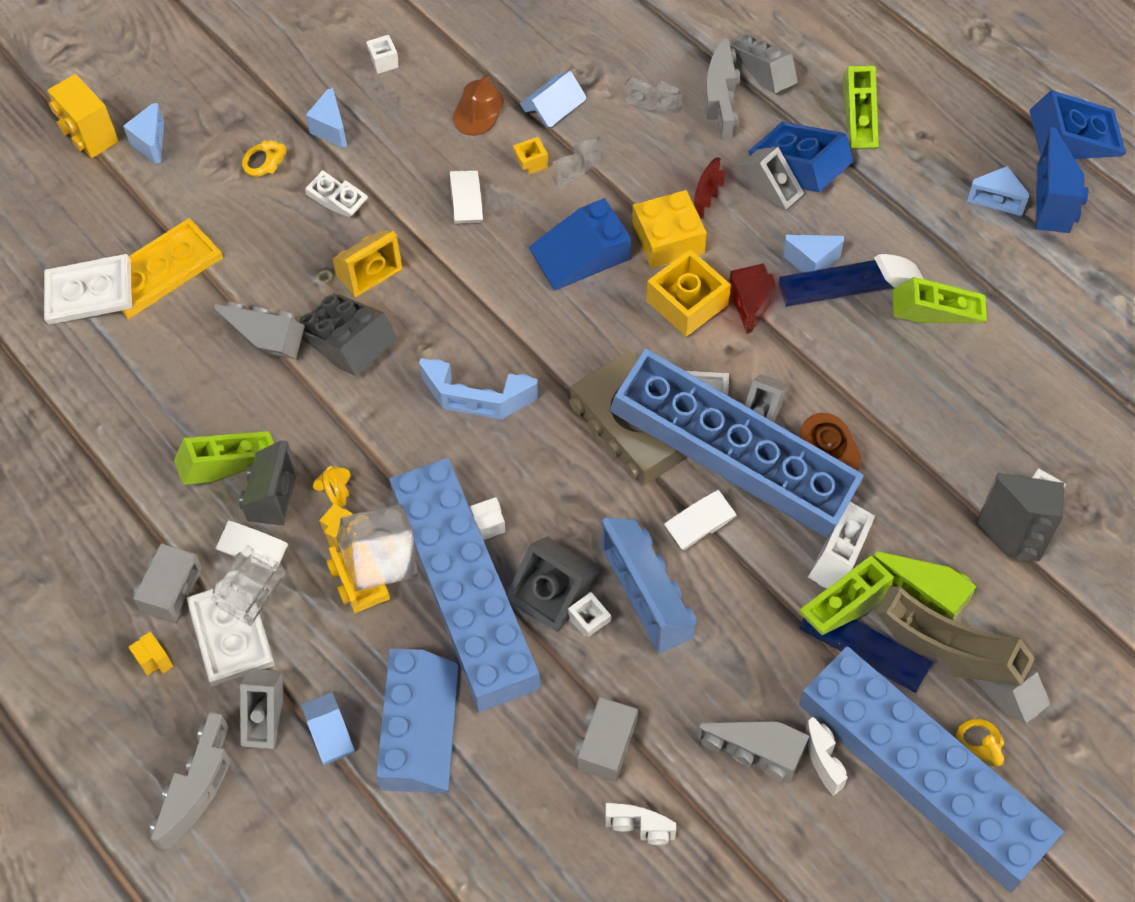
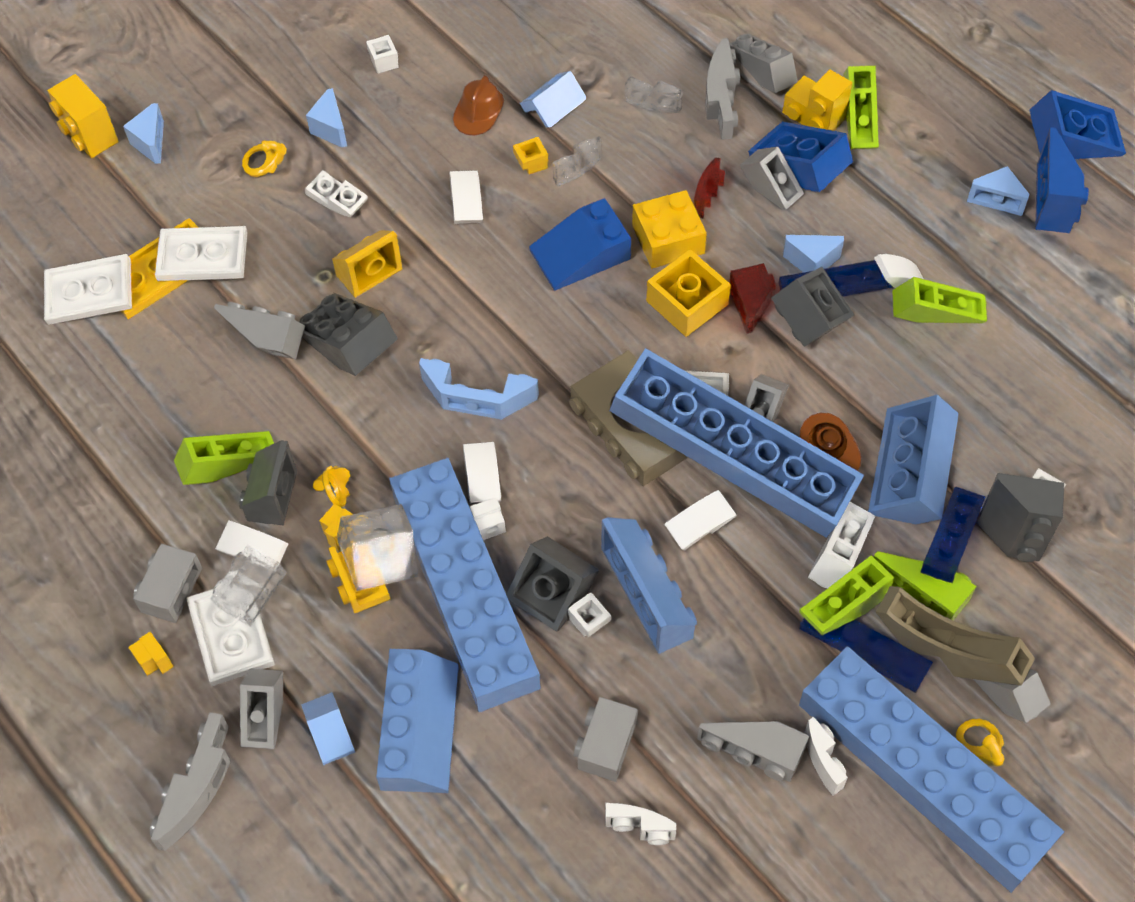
(201, 253): none -> white tile
(481, 472): none -> white slope
(812, 306): none -> dark grey slope
(819, 103): none -> yellow brick
(914, 461): none -> medium blue slope
(953, 535): none -> clear blue plate

